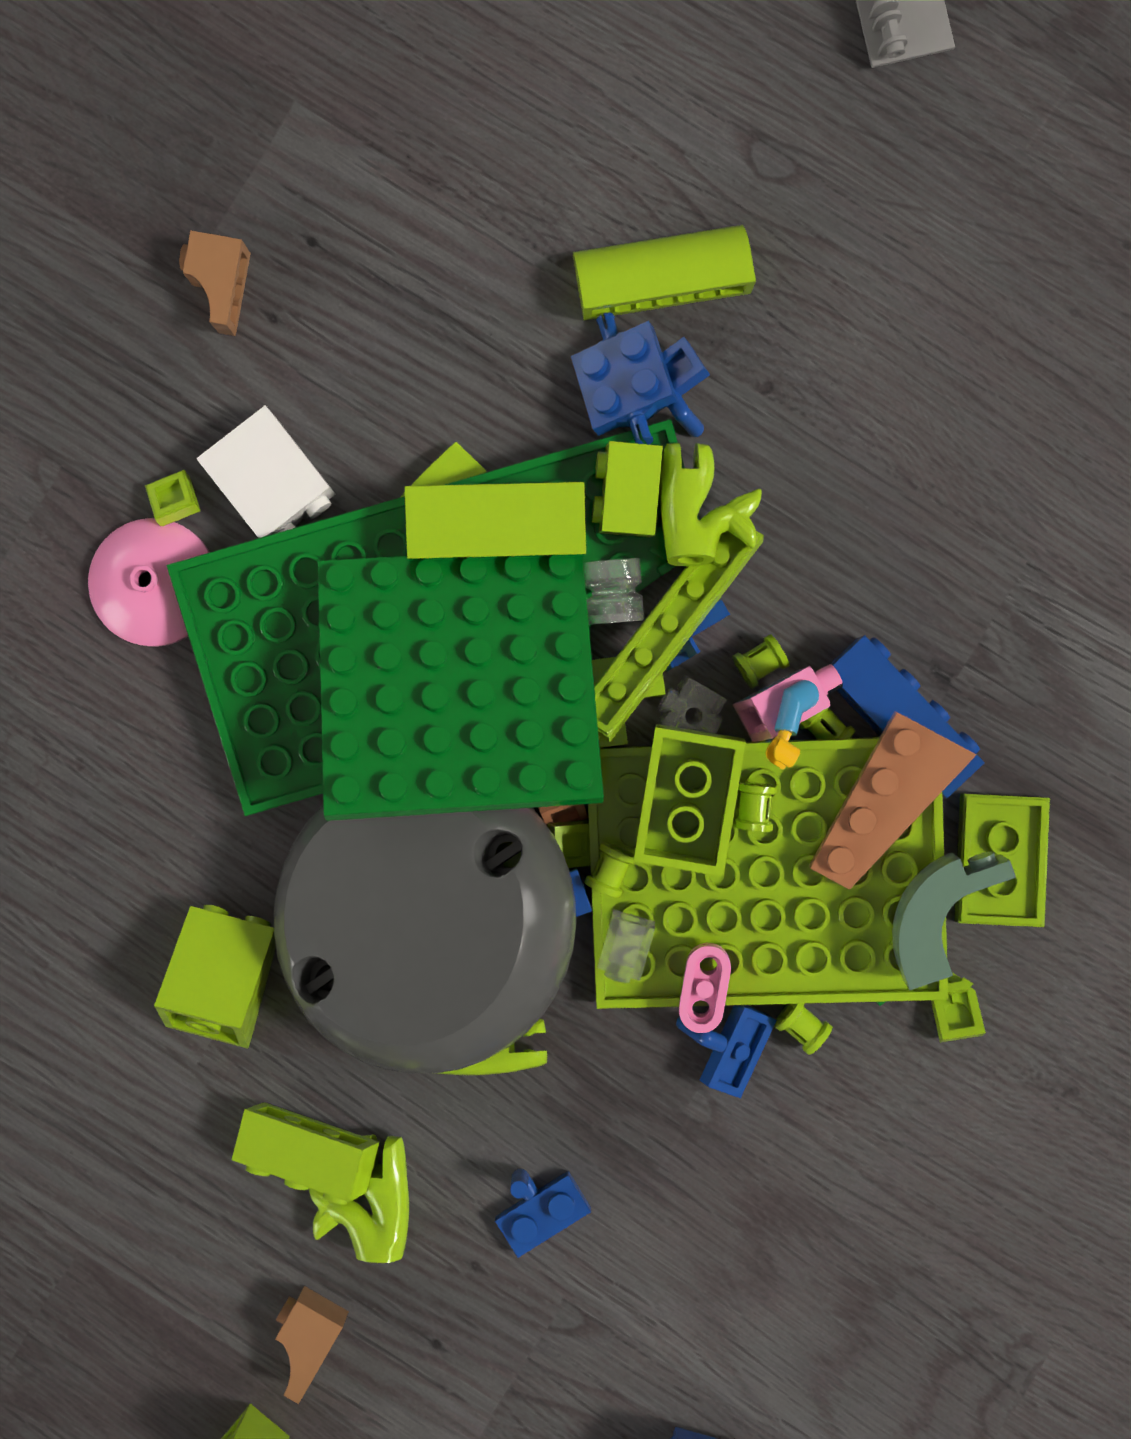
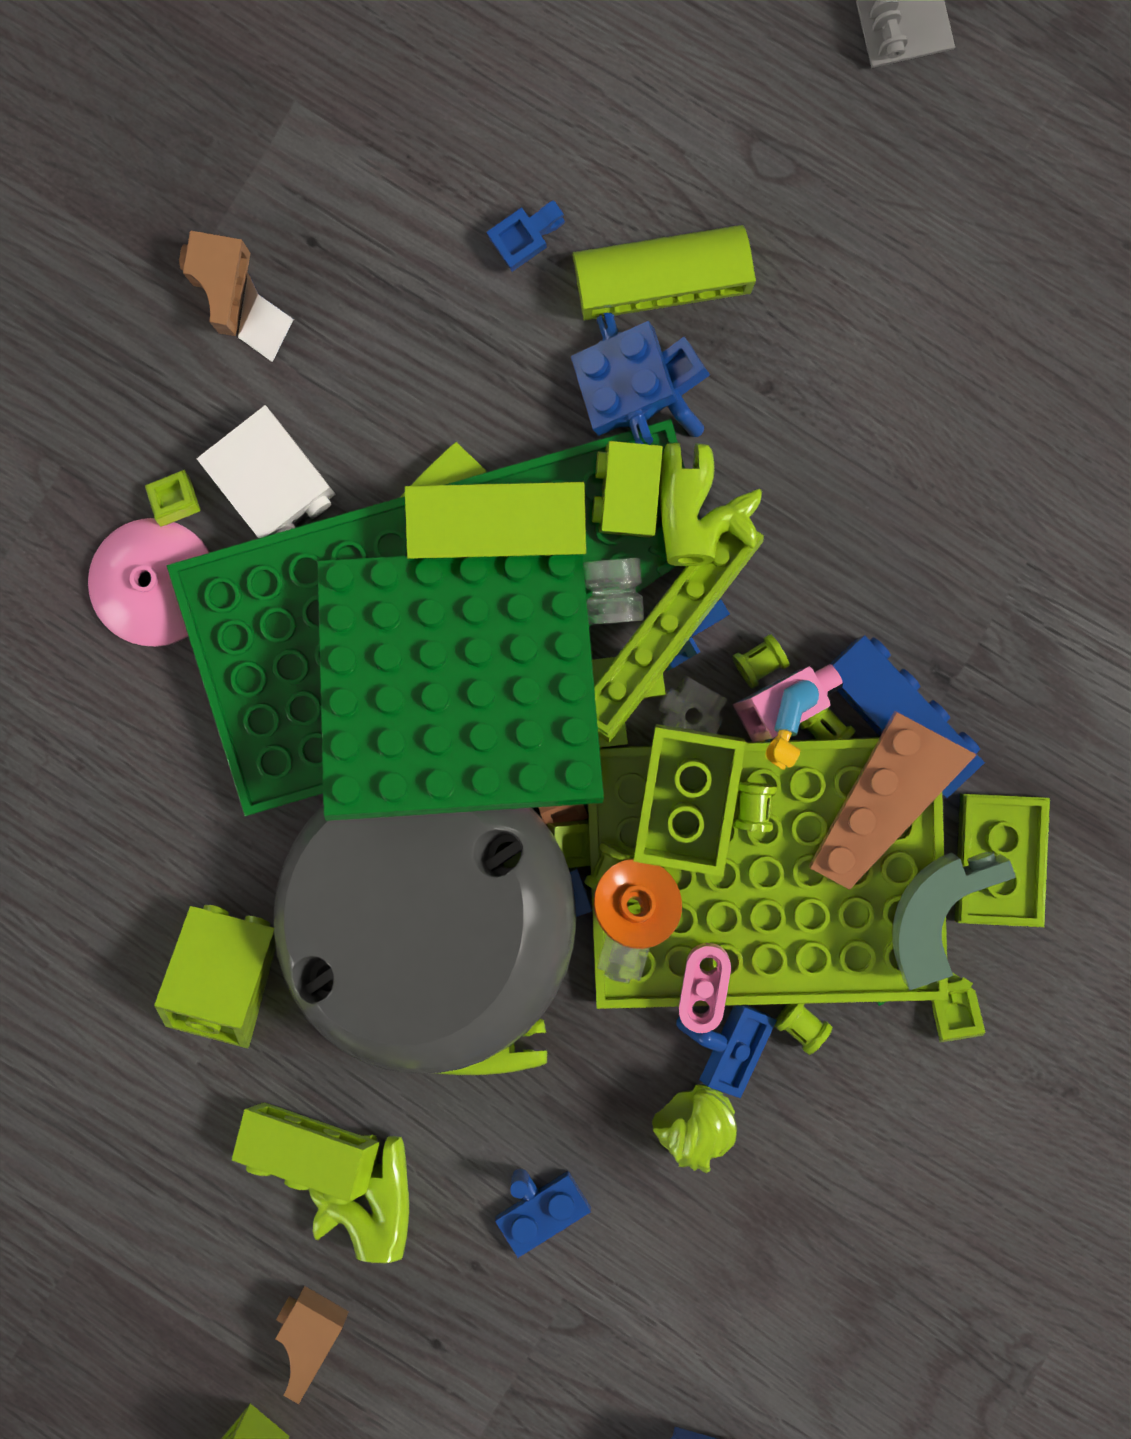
(262, 323): none -> white sticker
(520, 236): none -> blue plate
(655, 893): none -> orange dish
(696, 1127): none -> lime hair

